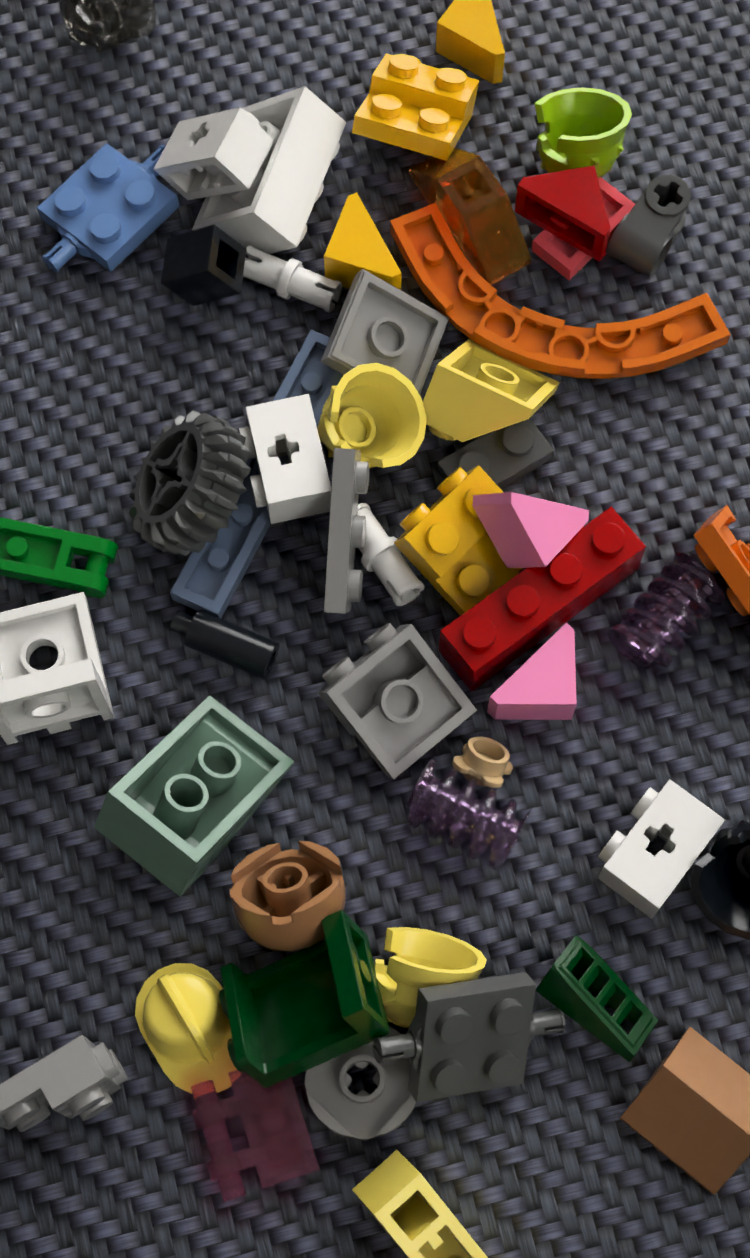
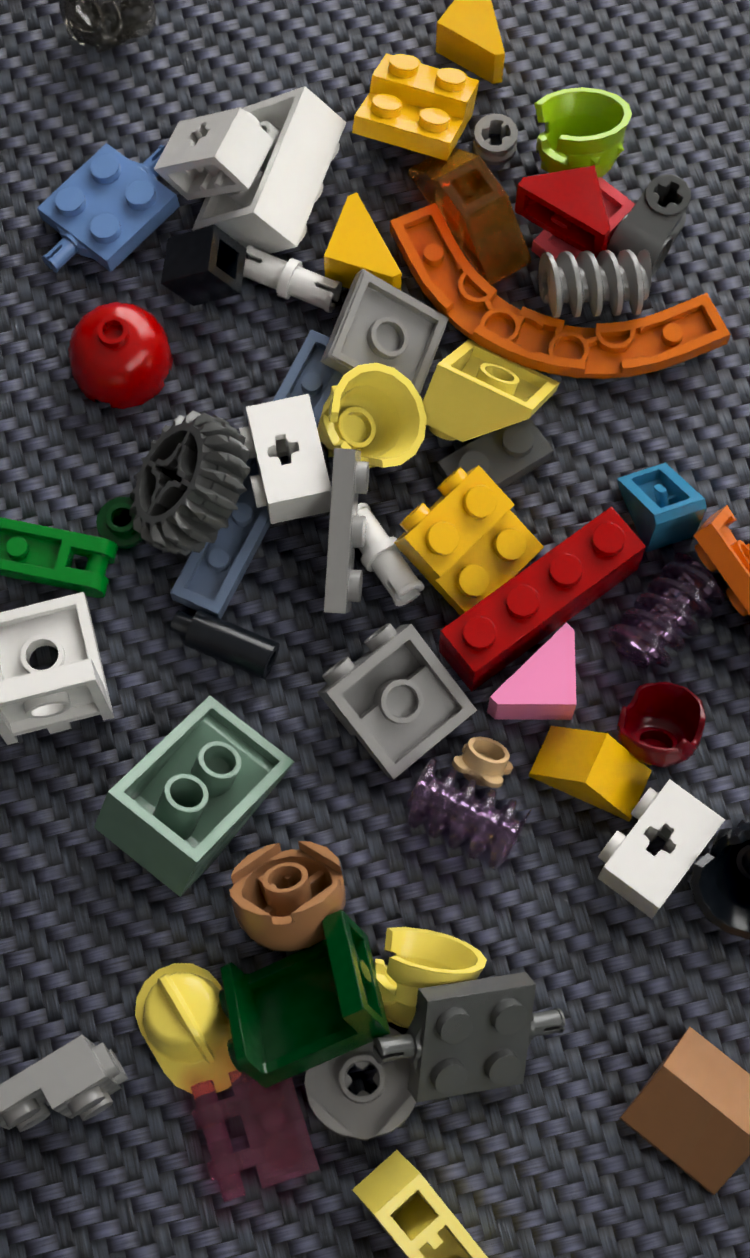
(119, 355): none -> red cylinder
(125, 536): none -> dark green plate
(508, 133): none -> light grey bush
(528, 528): bright pink slope -> none
(567, 987): dark green slope -> none
(591, 769): none -> yellow slope
(595, 281): none -> light grey piece
(662, 505): none -> dark azure slope
(662, 724): none -> dark red hair

